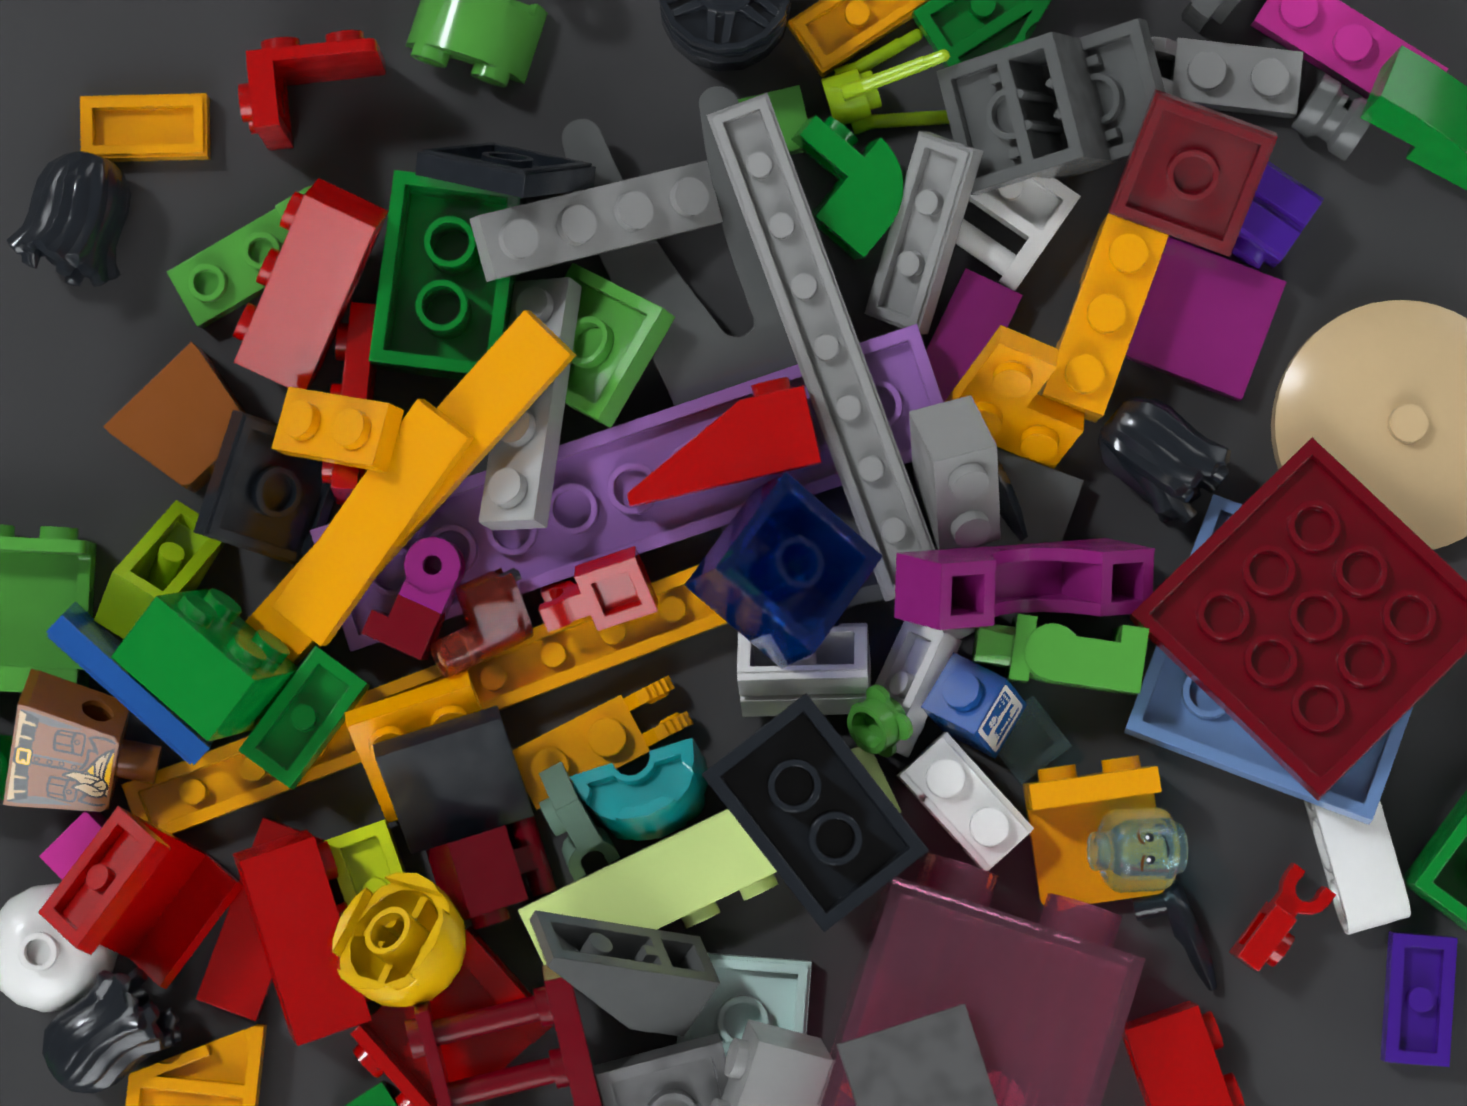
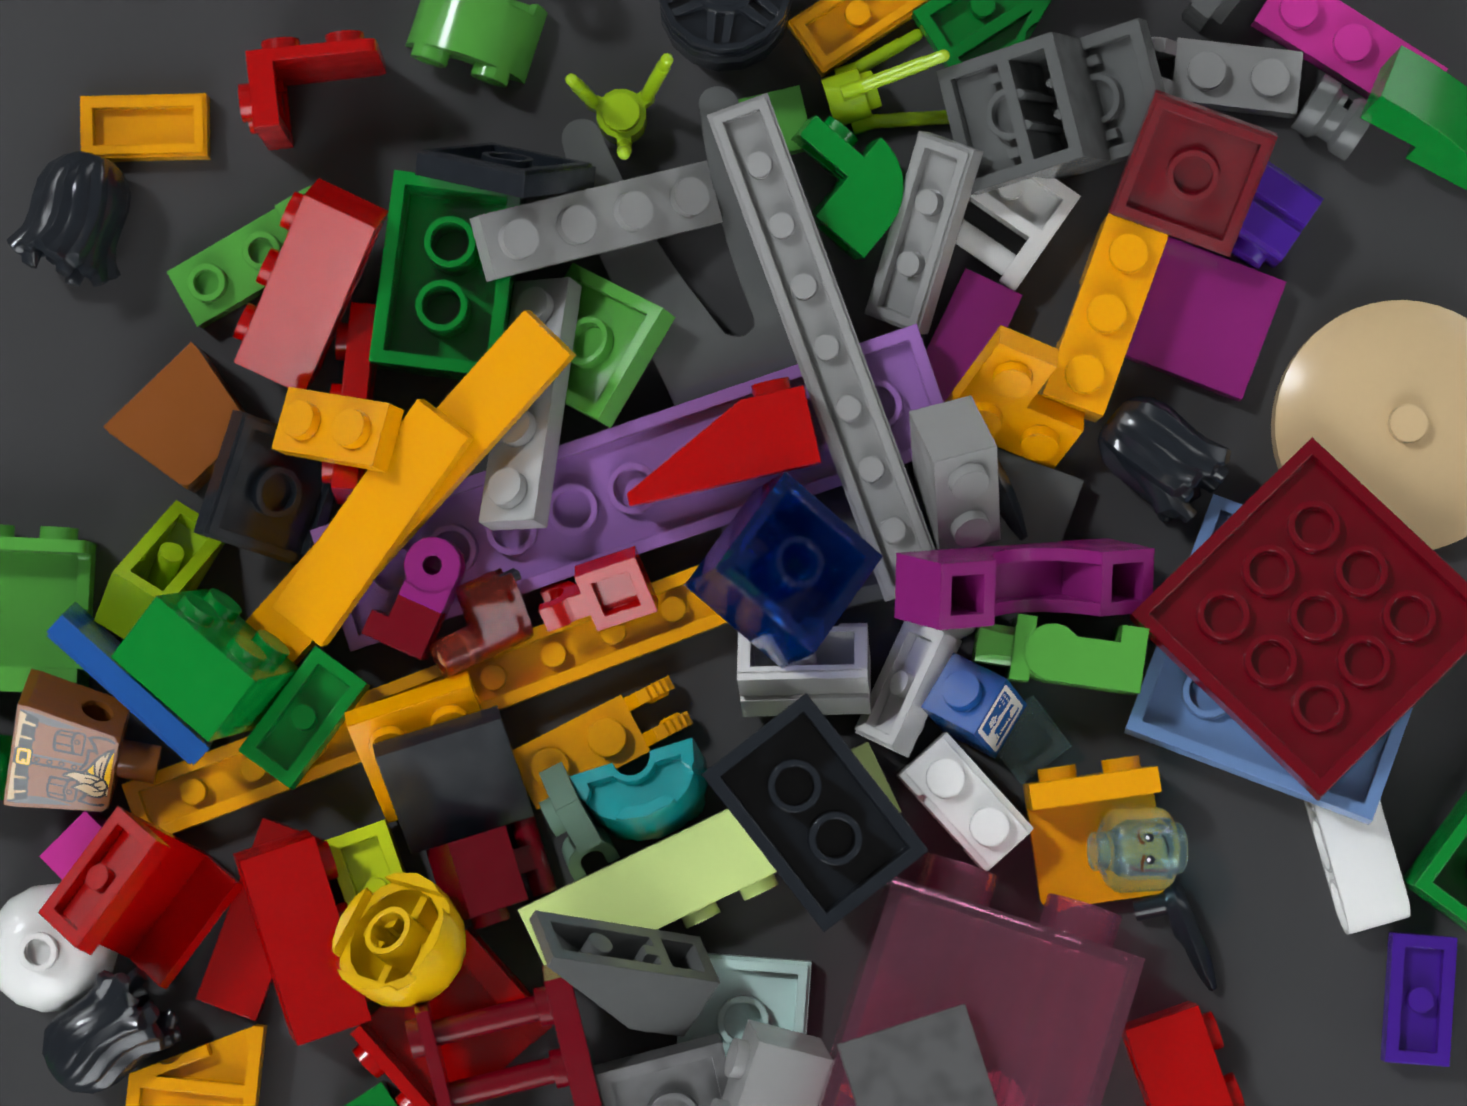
(622, 112): none -> lime plant
(878, 722): bright green plate -> none
(1268, 934): red plate -> none

